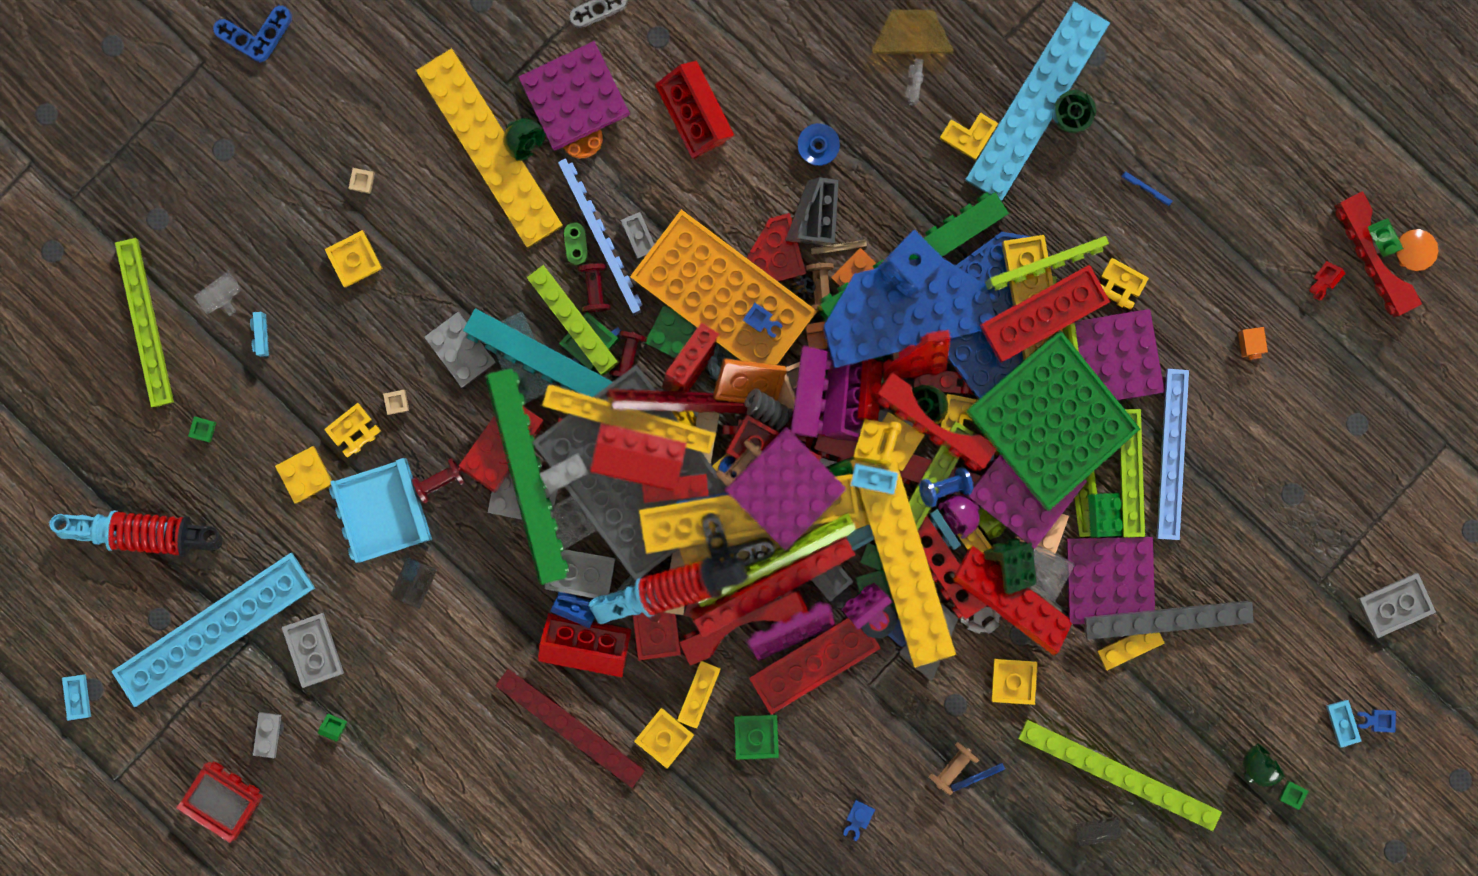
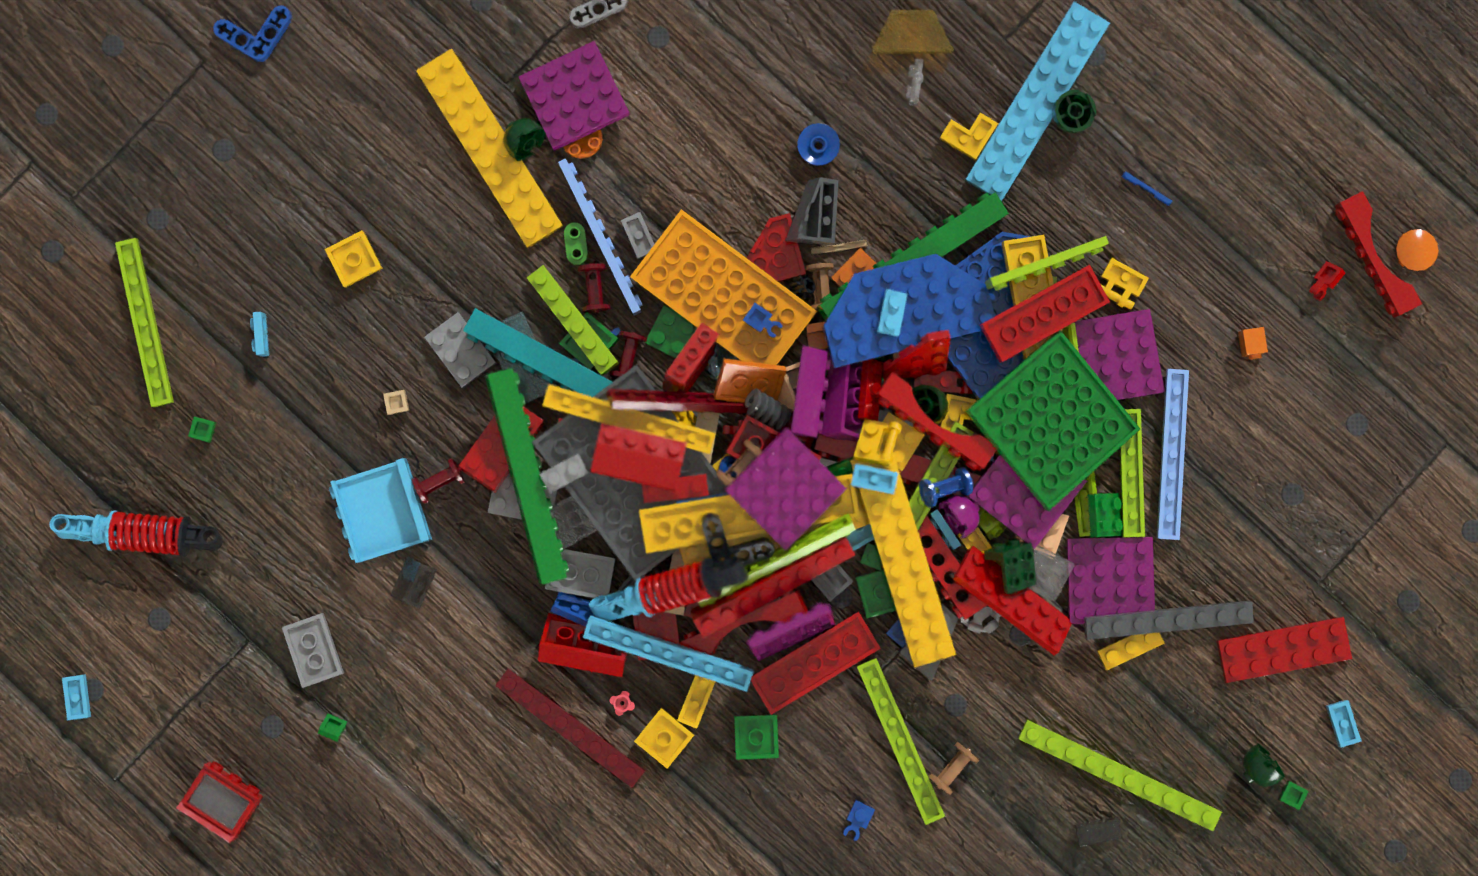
(213, 629): medium azure plate -> none
(219, 294): clear plate -> none
(267, 735): light grey plate -> none
(304, 474): yellow plate -> none
(347, 425): yellow plate -> none
(361, 180): tan plate -> none
(620, 709): none -> coral plate
(668, 653): none -> medium azure plate
(694, 109): red slope -> none
(872, 612): magenta plate -> none
(891, 312): none -> medium azure plate
(900, 741): none -> lime plate
(904, 275): blue bracket -> none
(991, 771): blue piece -> none
(1014, 681): yellow plate -> none
(1284, 649): none -> red plate
(1380, 720): blue plate -> none
(1385, 237): green plate -> none
(1396, 605): light grey plate -> none

